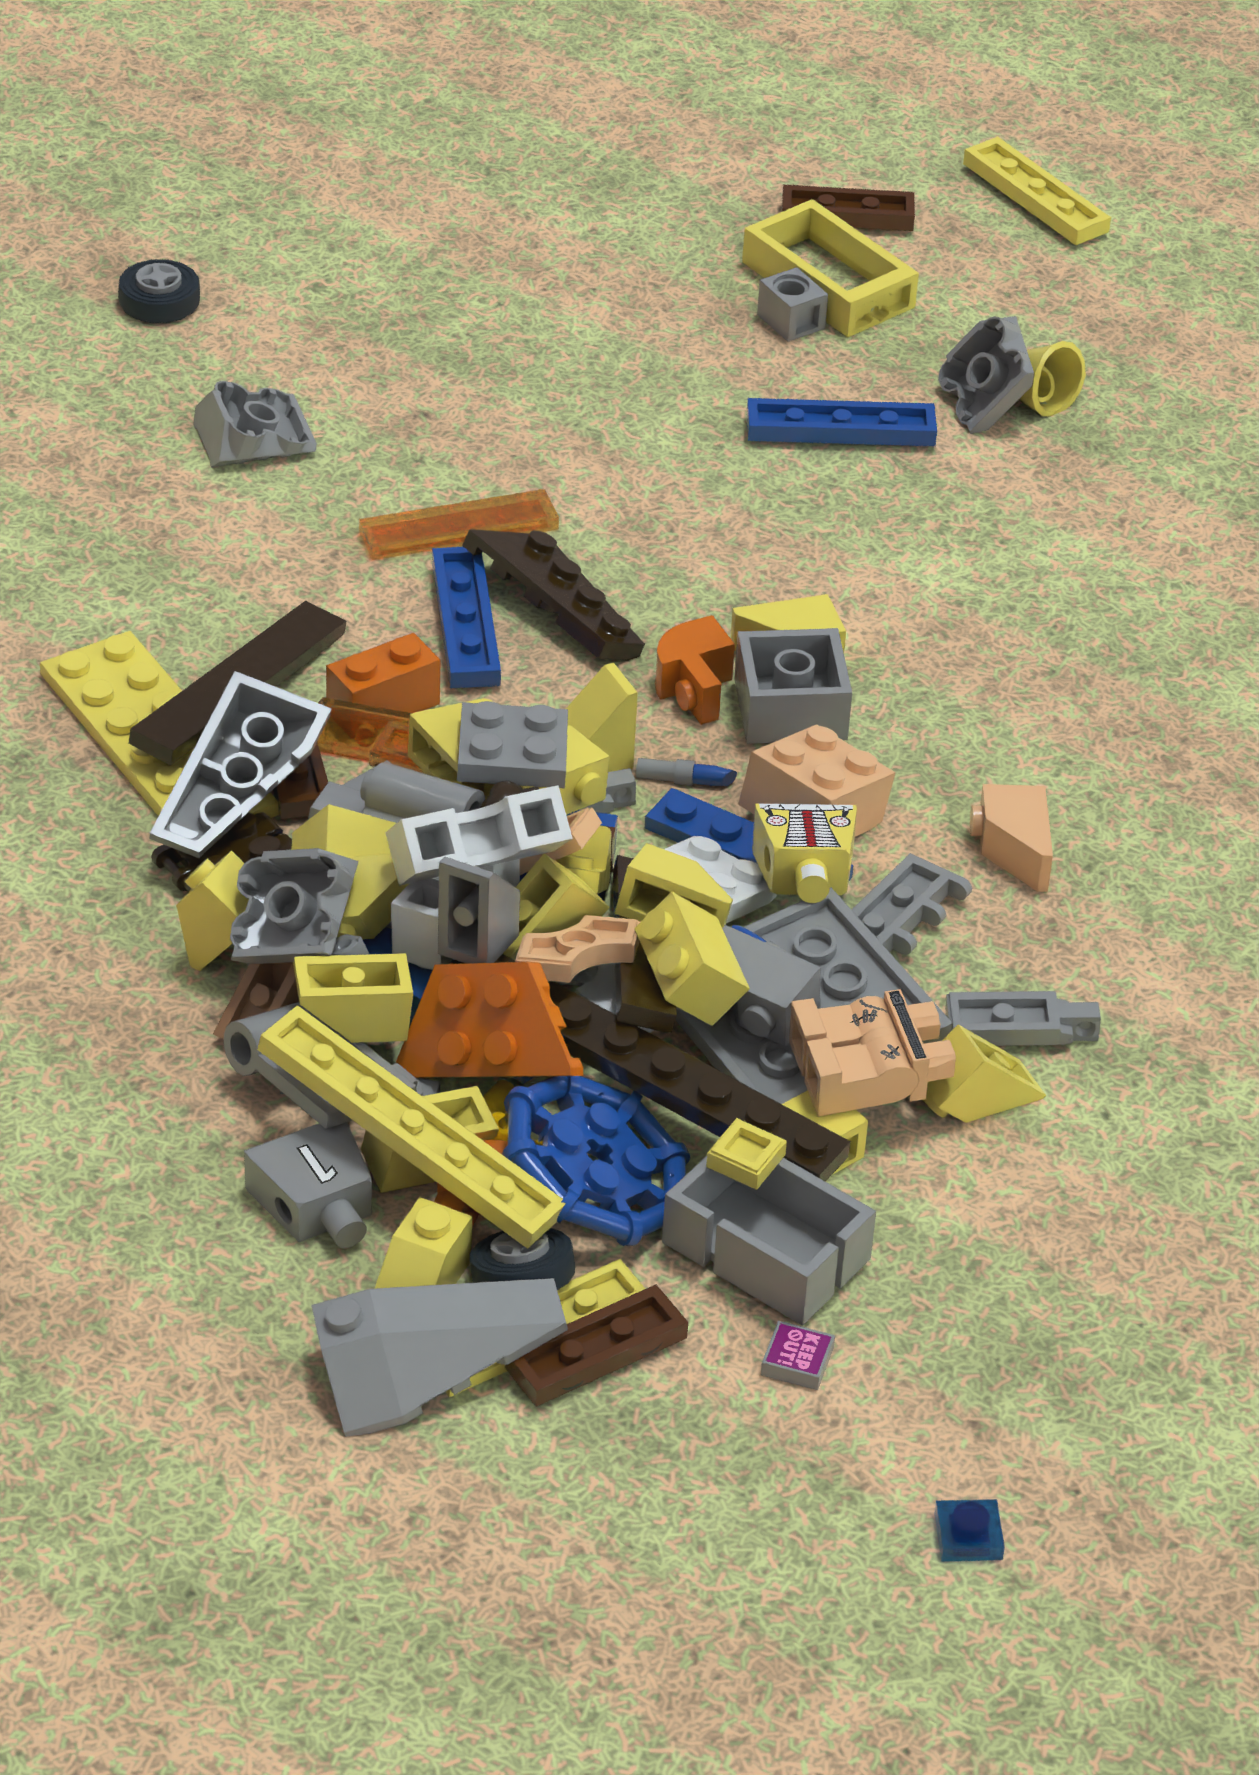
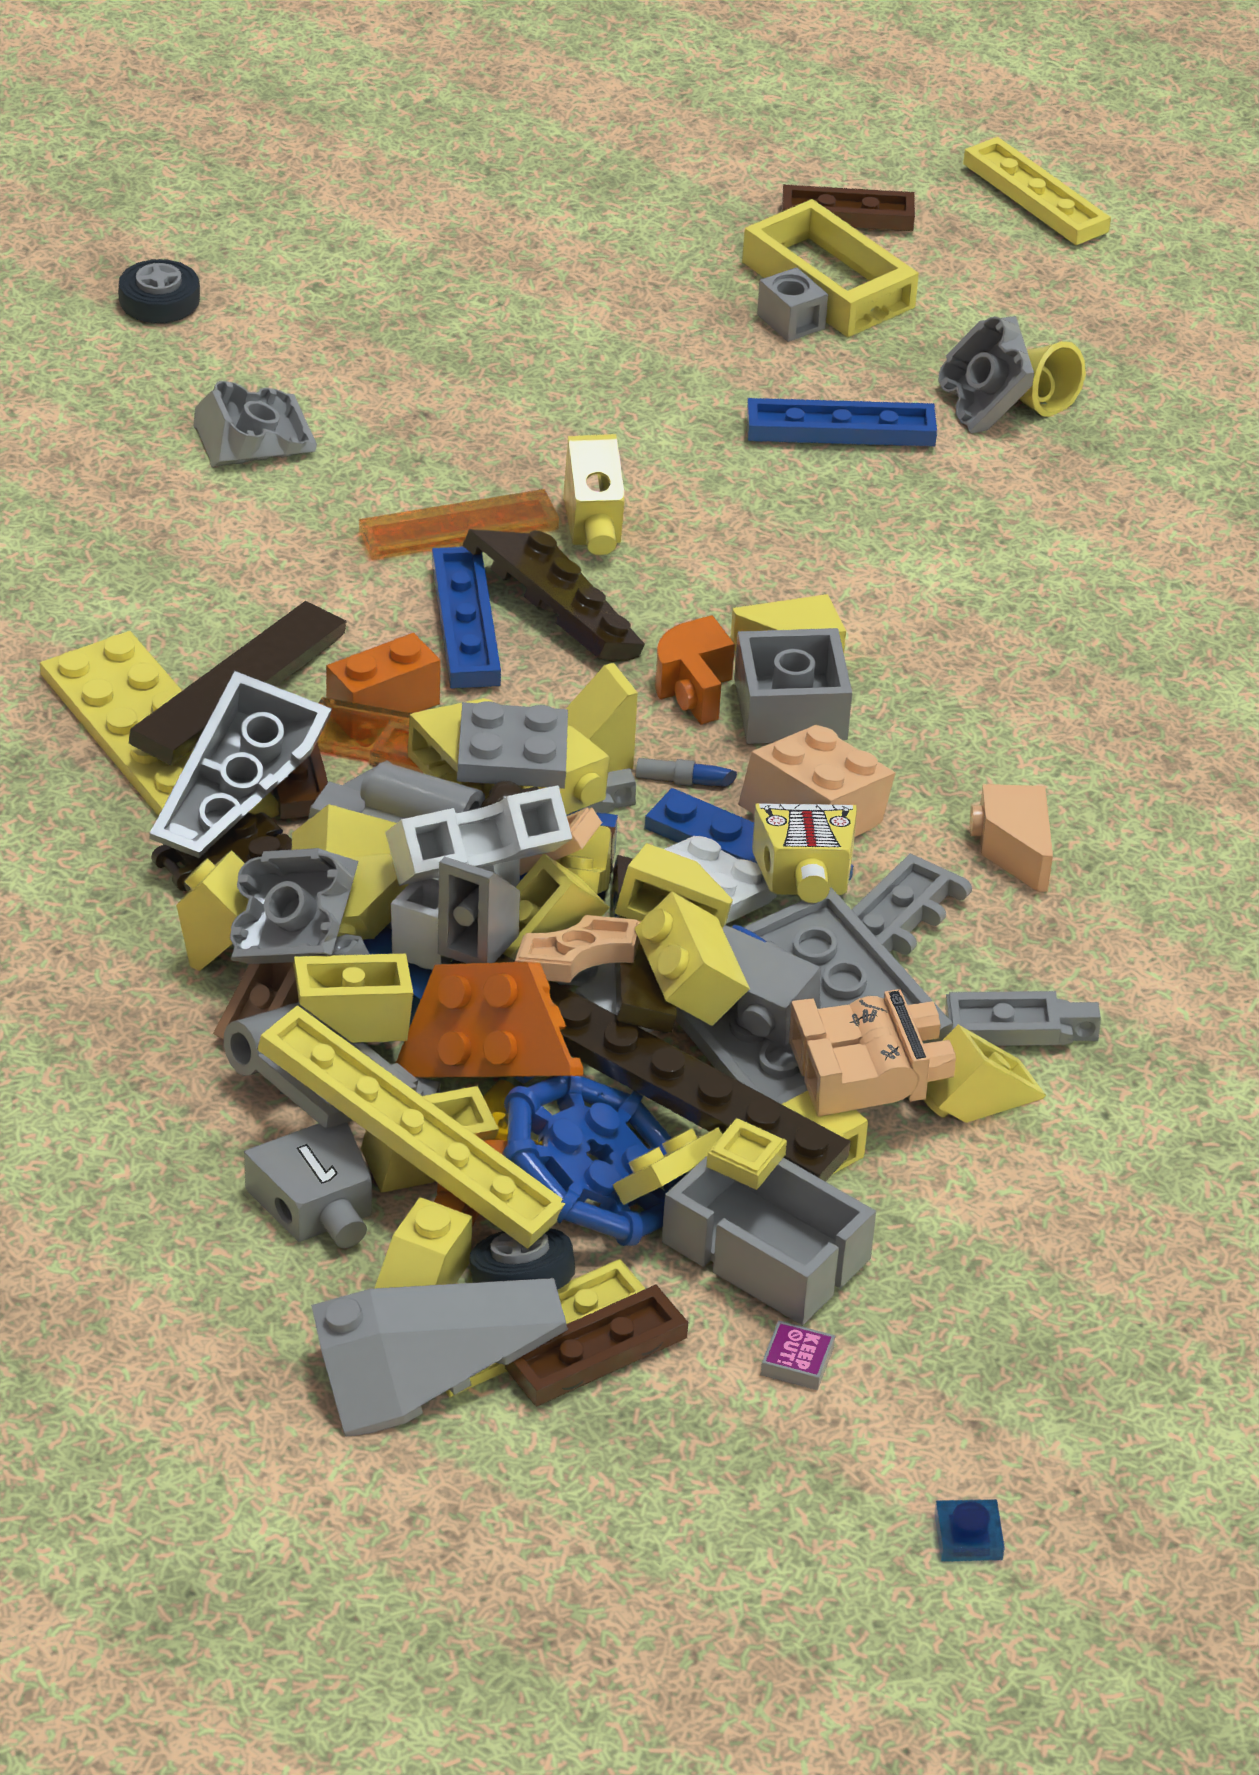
(592, 515): none -> light yellow torso
(655, 1169): none -> light yellow plate

